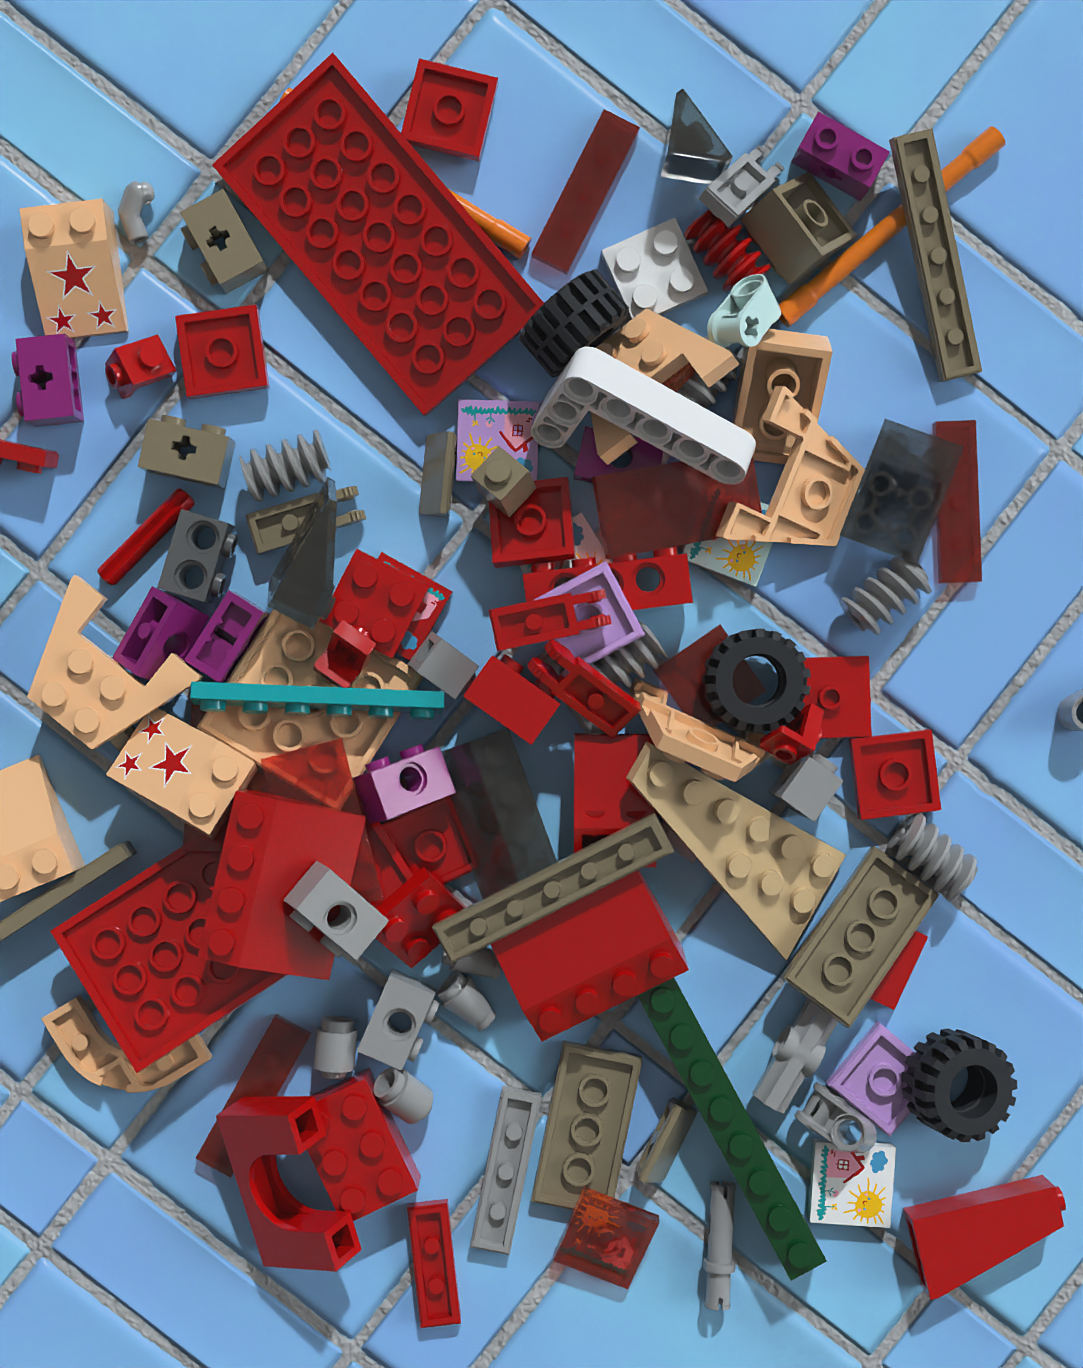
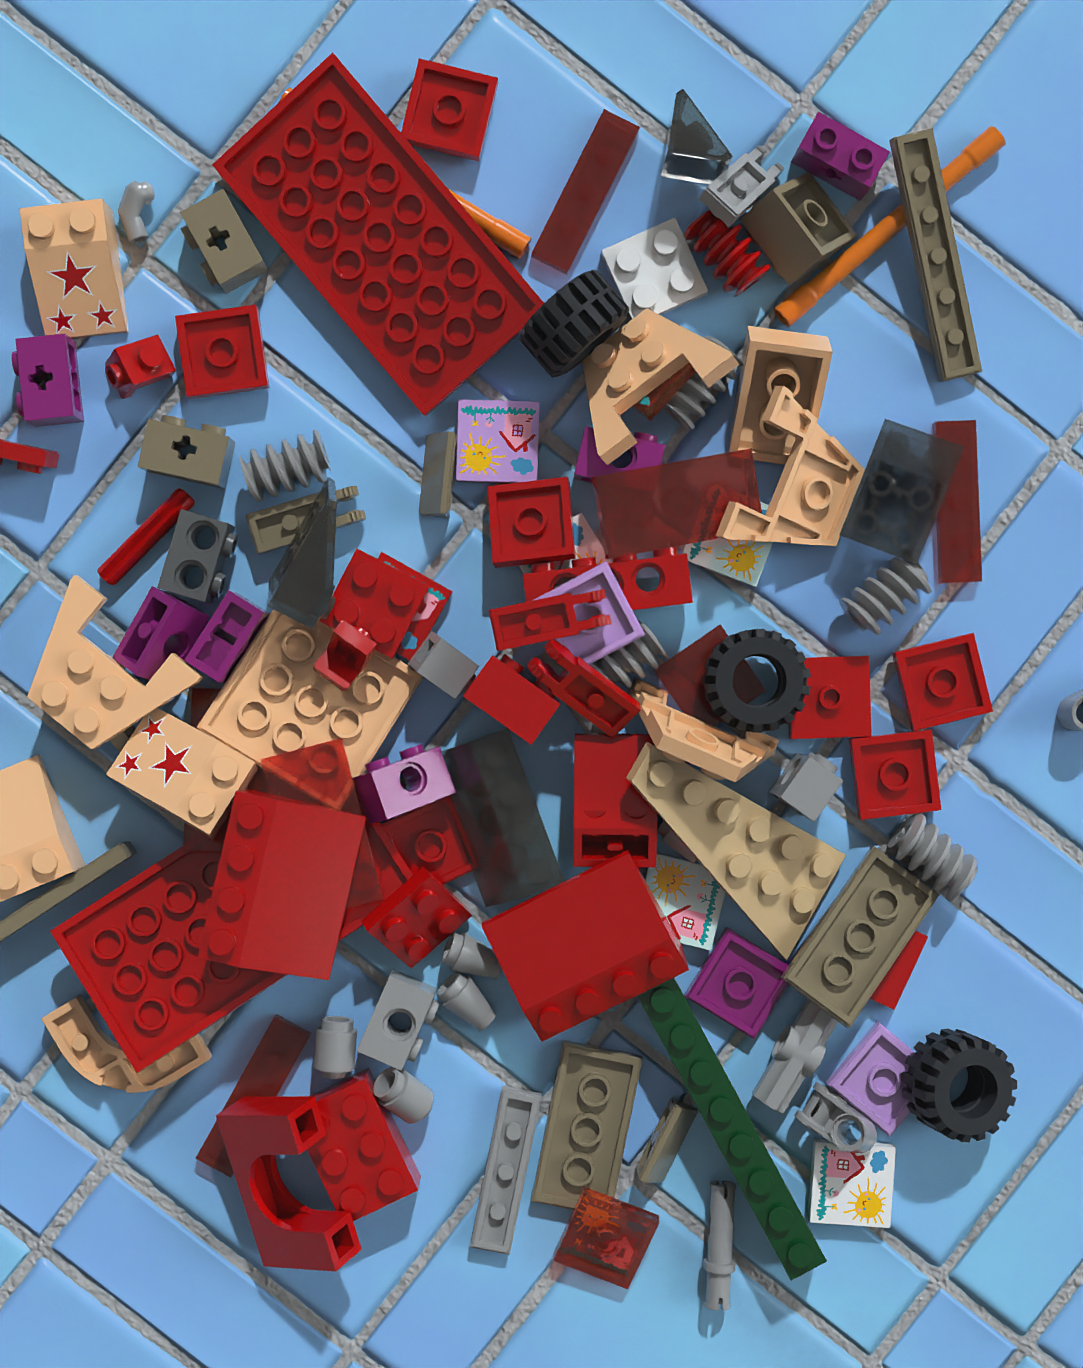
(300, 699): teal plate -> none
(356, 923): light grey brick -> none
(434, 1263): red tile -> none
(503, 481): dark tan brick -> none
(553, 888): dark tan tile -> none
(645, 409): white beam -> none
(687, 899): none -> tile
(738, 983): none -> magenta tile
(744, 313): light aqua piece -> none
(797, 738): red bracket -> none
(942, 682): none -> red plate
(979, 1229): red slope -> none

